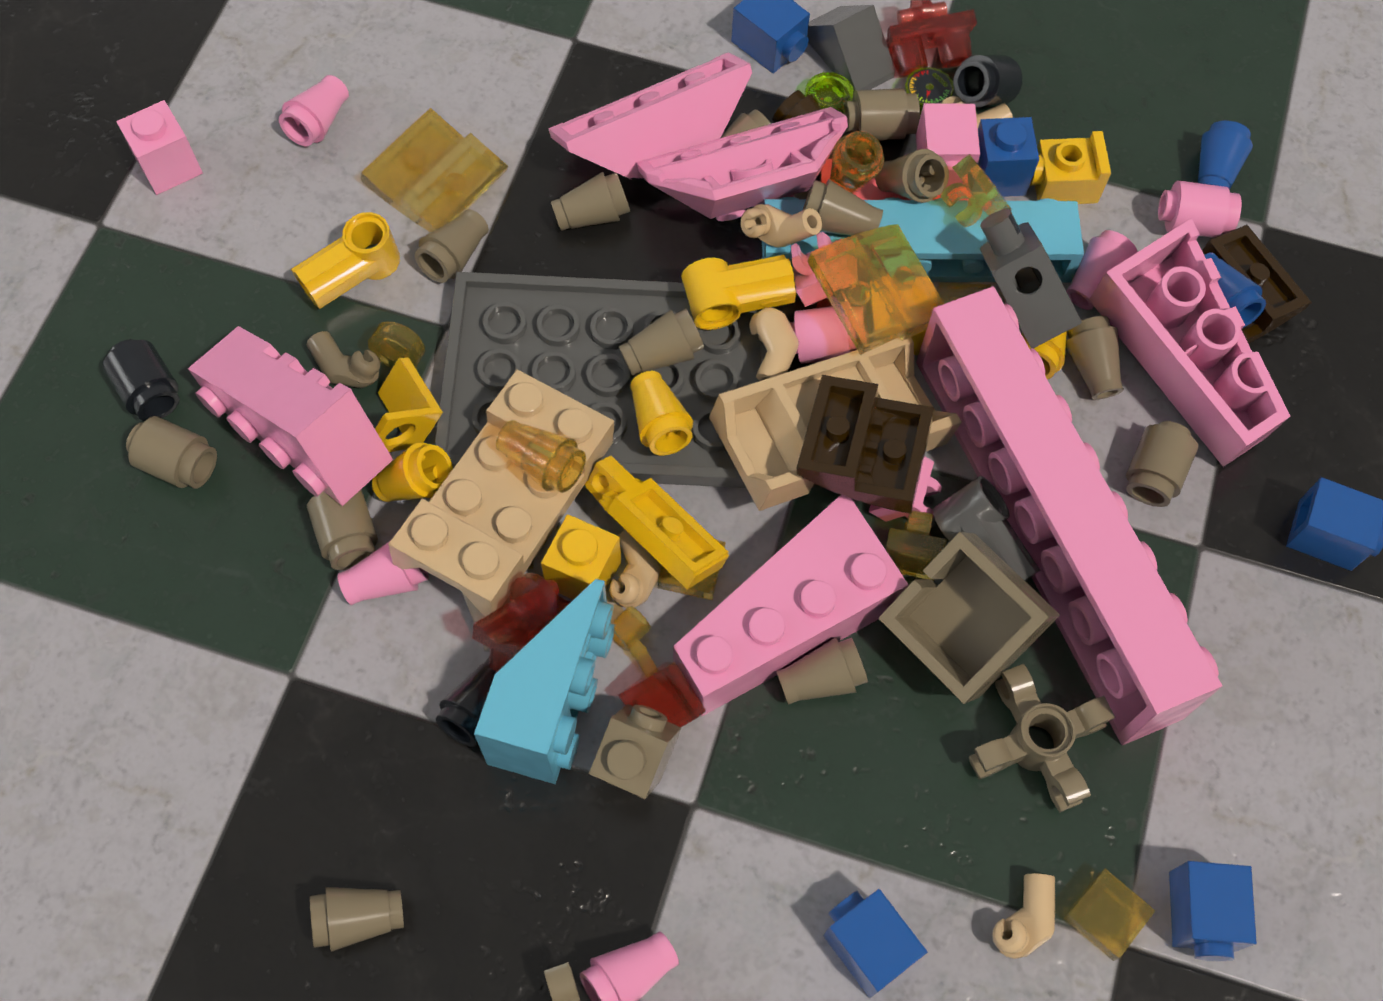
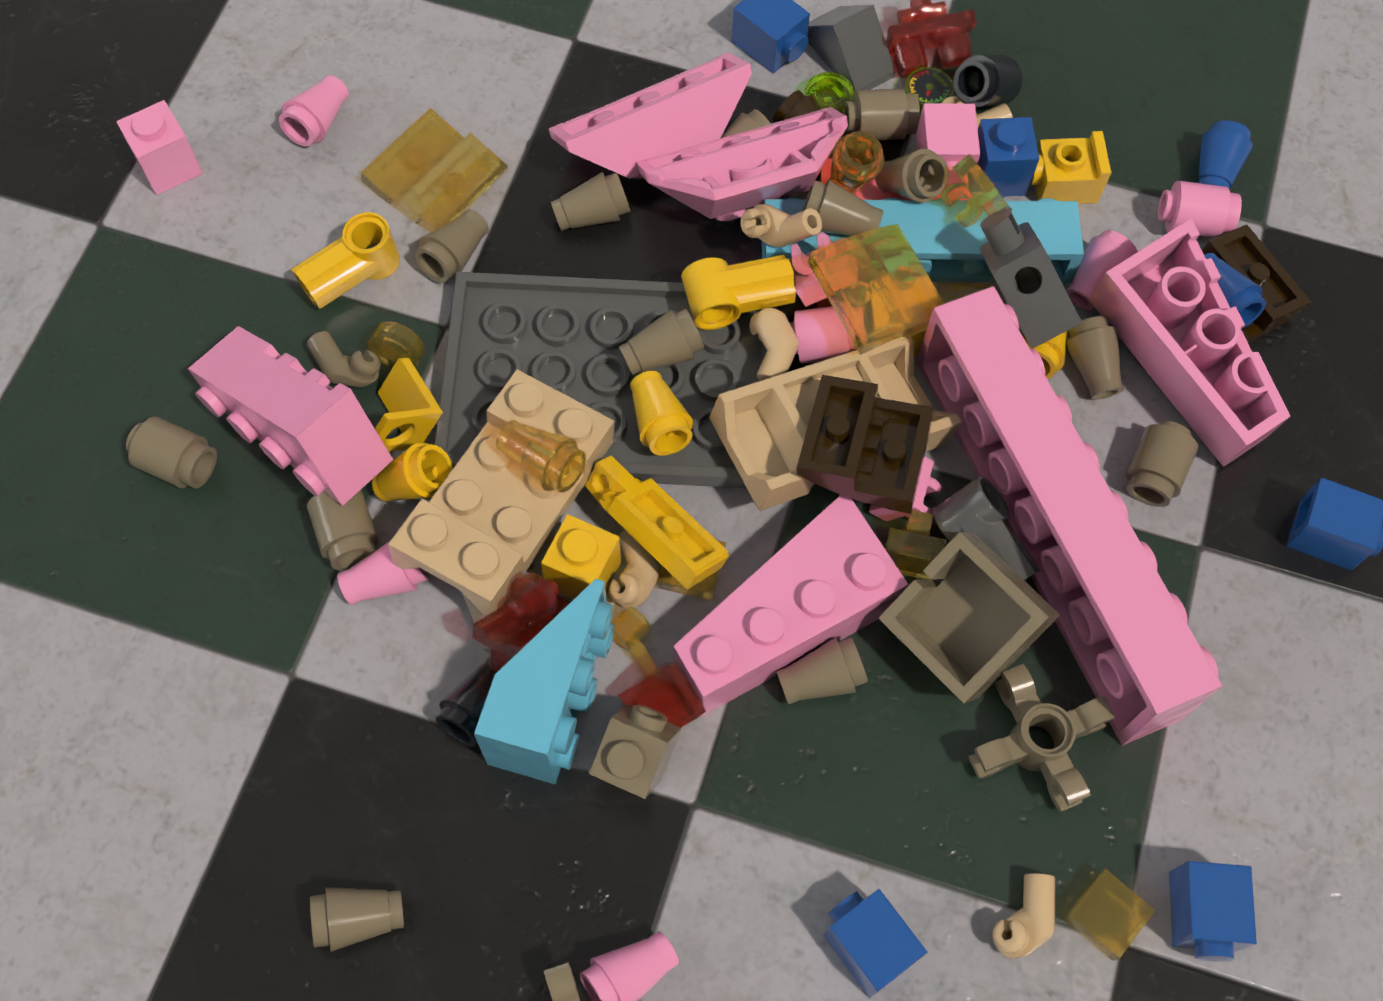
(141, 379): black brick -> none

